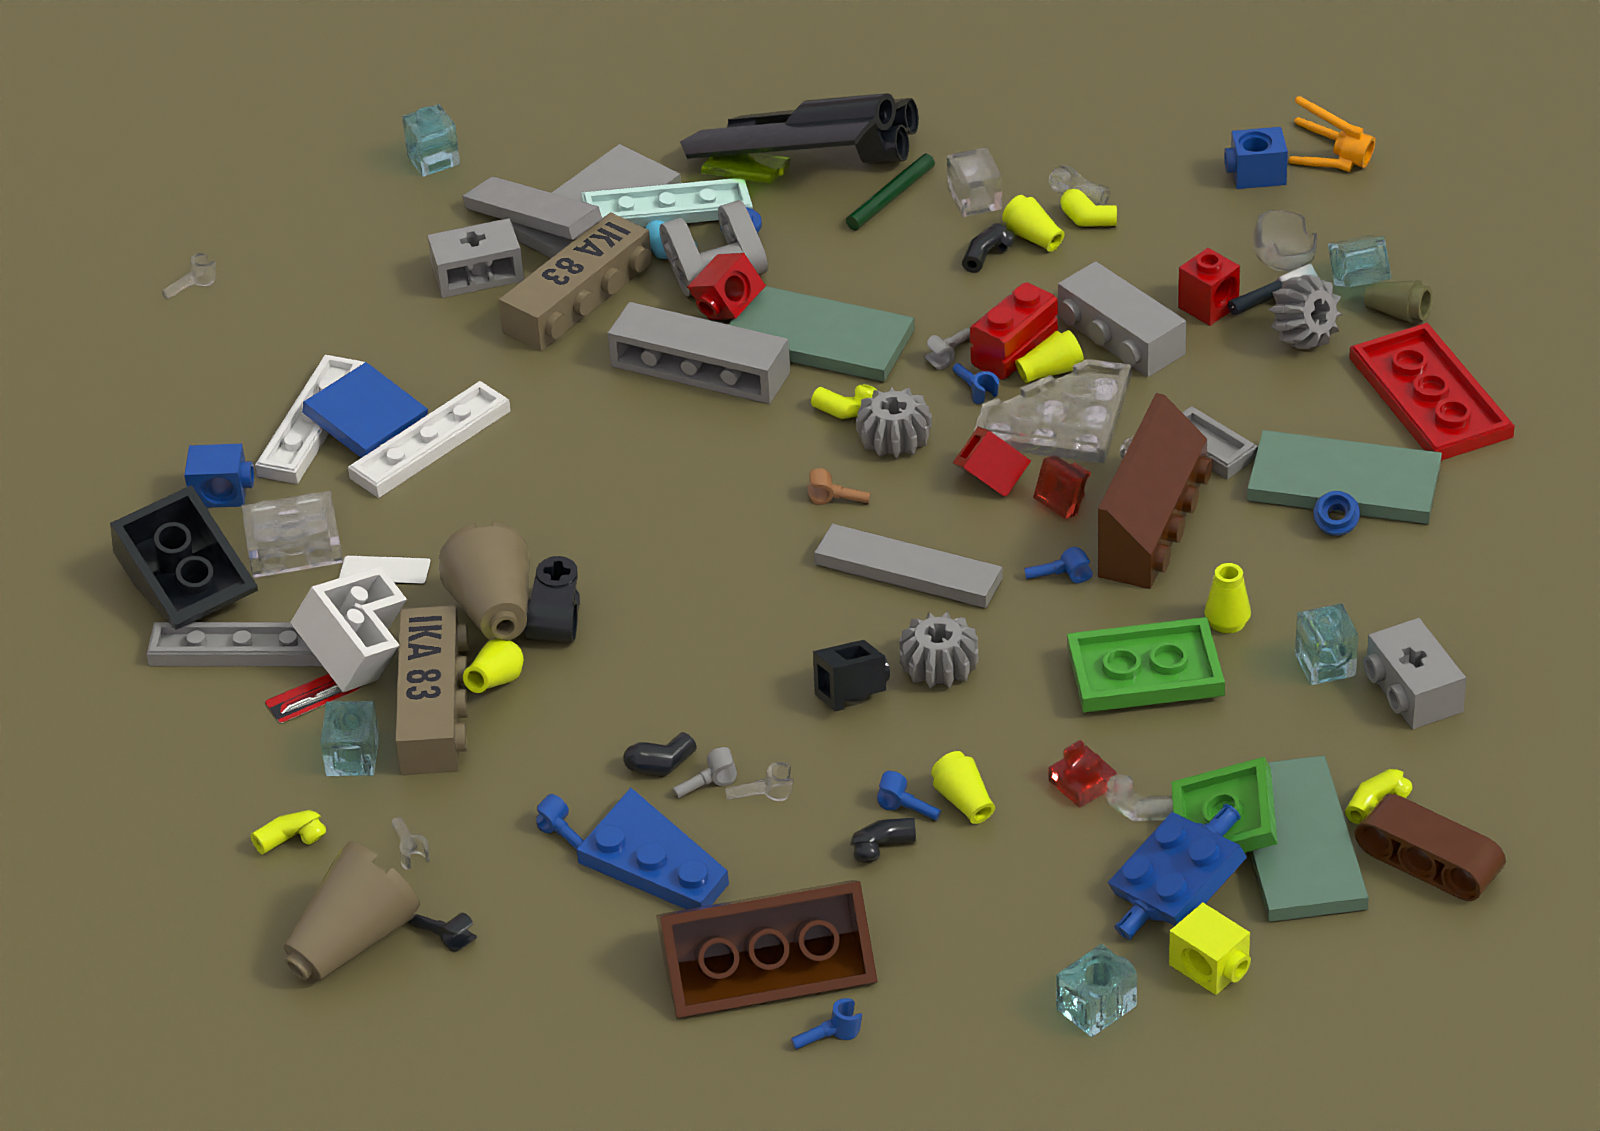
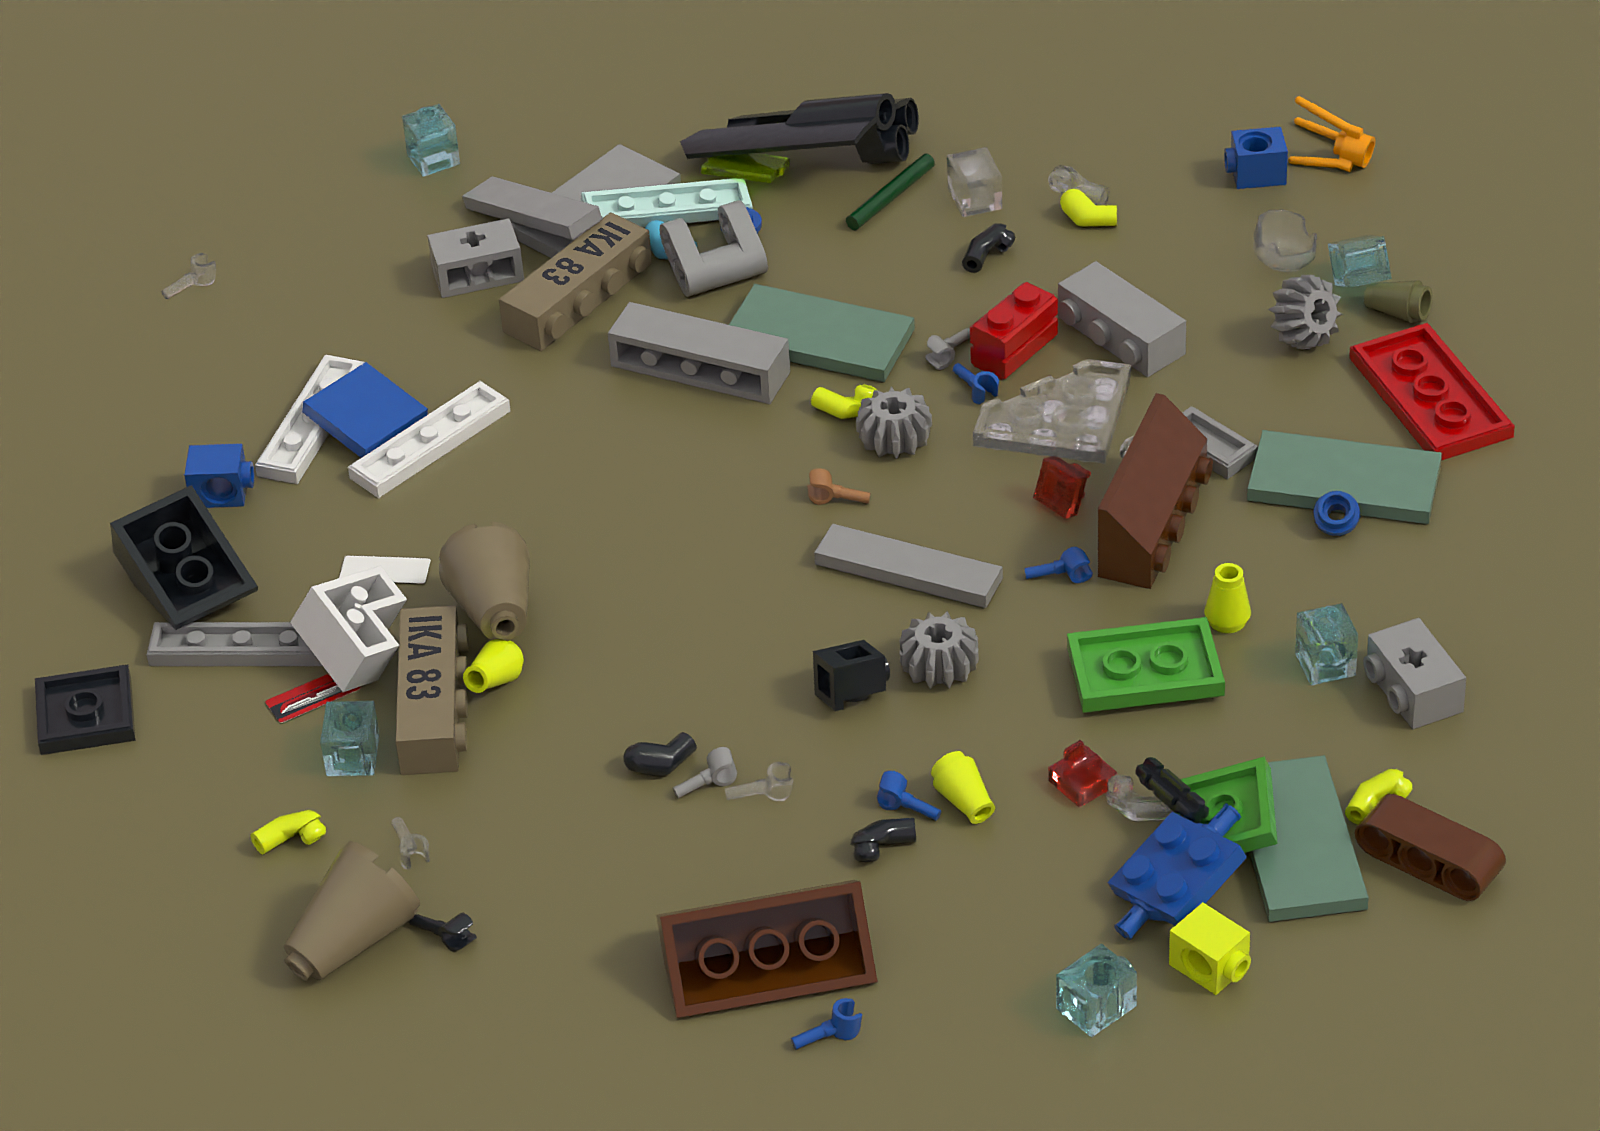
(84, 709): none -> black tile
(291, 534): clear plate -> none
(551, 818): blue hand -> none
(554, 602): black piece -> none
(652, 855): blue wing -> none
(726, 286): red brick -> none
(992, 461): red panel -> none
(1031, 222): neon yellow cone -> none
(1050, 357): neon yellow cone -> none
(1171, 790): none -> black axle
(1208, 285): red brick -> none
(1265, 293): black piece -> none

